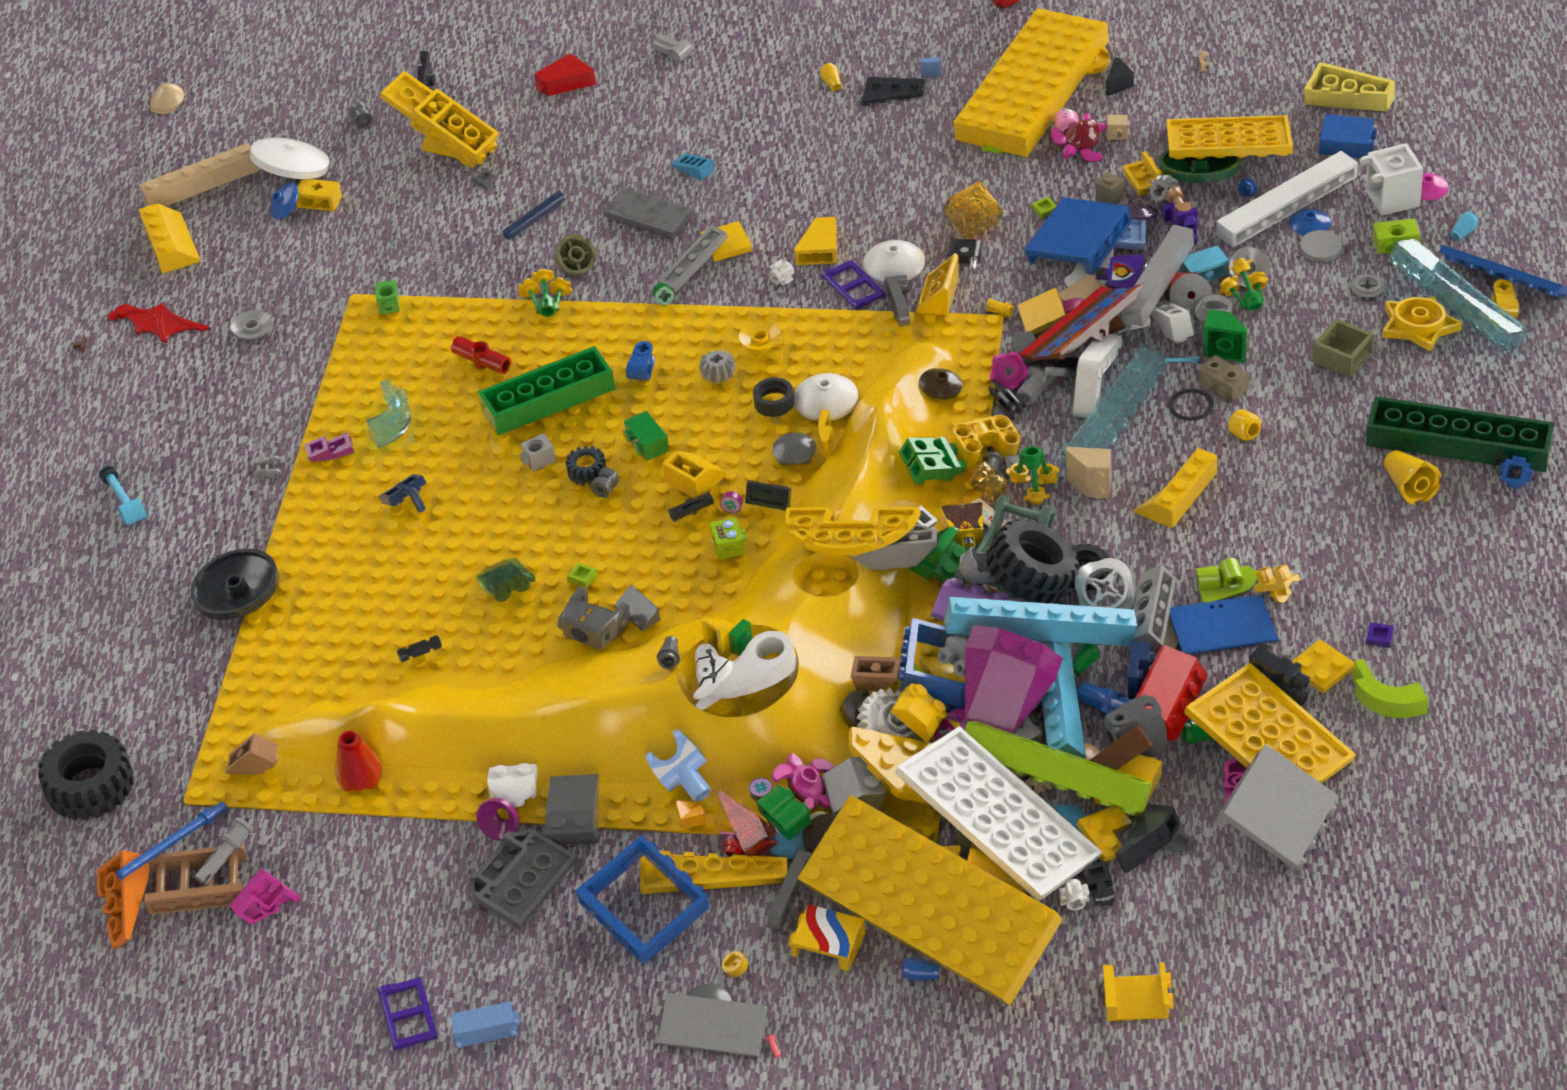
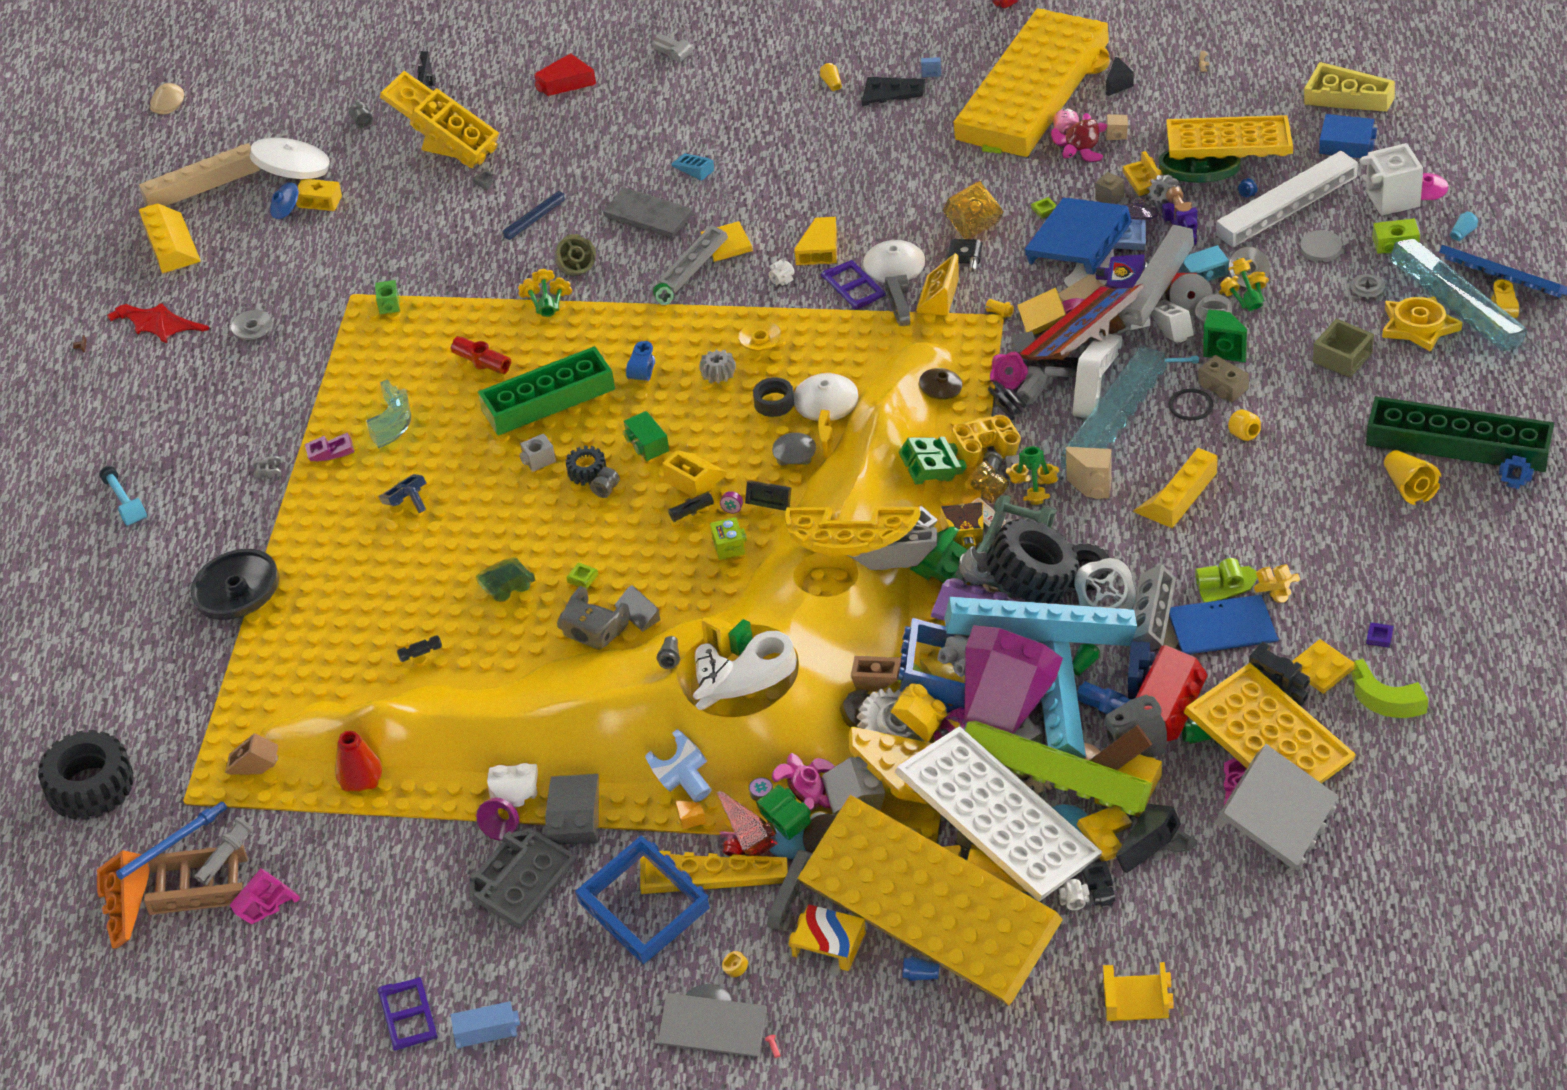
(1309, 220): blue dish -> none

